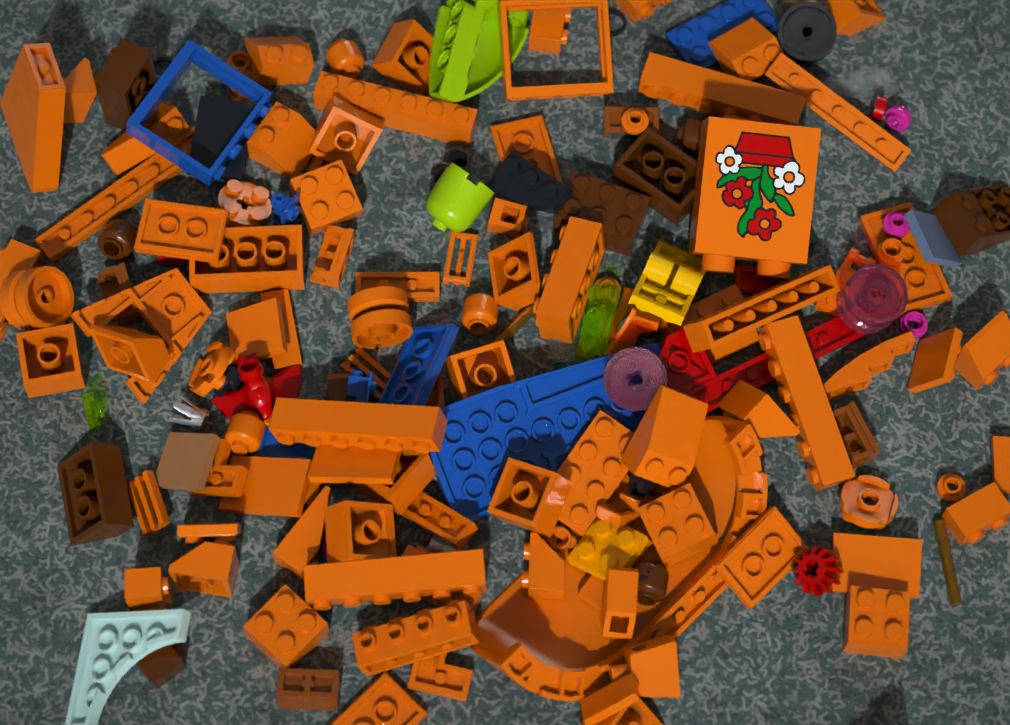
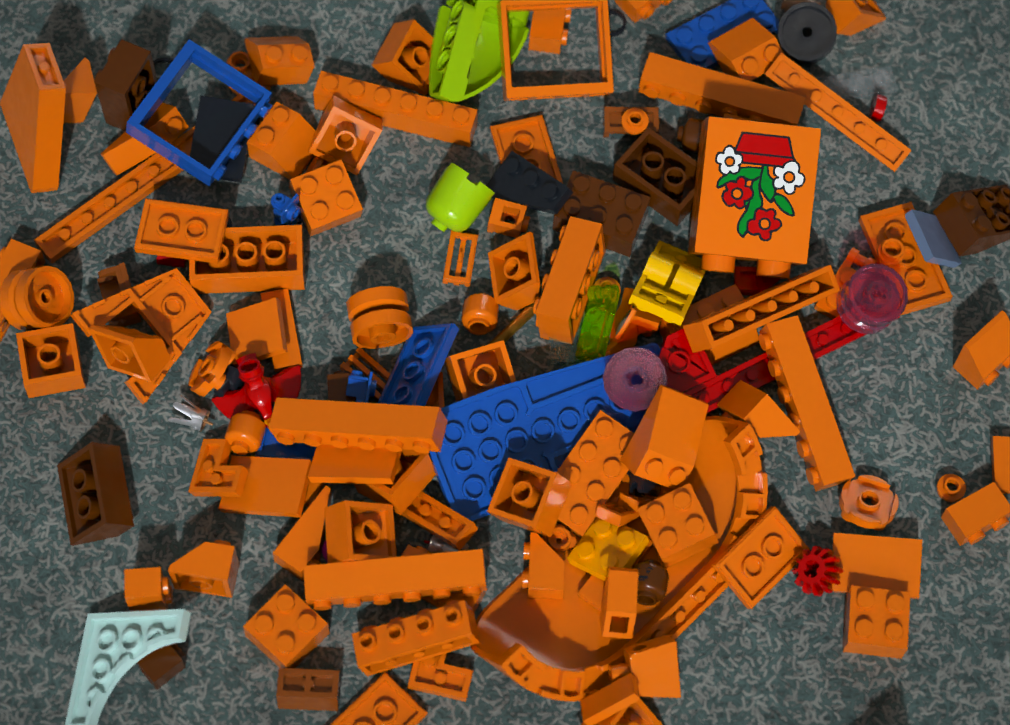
(93, 410): clear neon green plate -> none
(117, 239): reddish brown head -> none
(144, 505): orange tile -> none
(186, 461): medium nougat tile -> none
(199, 531): orange tile -> none
(254, 196): orange plate -> none
(333, 256): orange hinge -> none
(345, 58): orange head -> none
(417, 285): orange plate -> none
(453, 156): black piece -> none
(856, 435): dark orange hinge -> none
(859, 372): orange slope -> none
(891, 229): dark pink plate -> none
(898, 117): dark pink plate -> none
(918, 319): dark pink plate -> none
(935, 360): orange tile -> none
(947, 562): pearl gold bar -> none

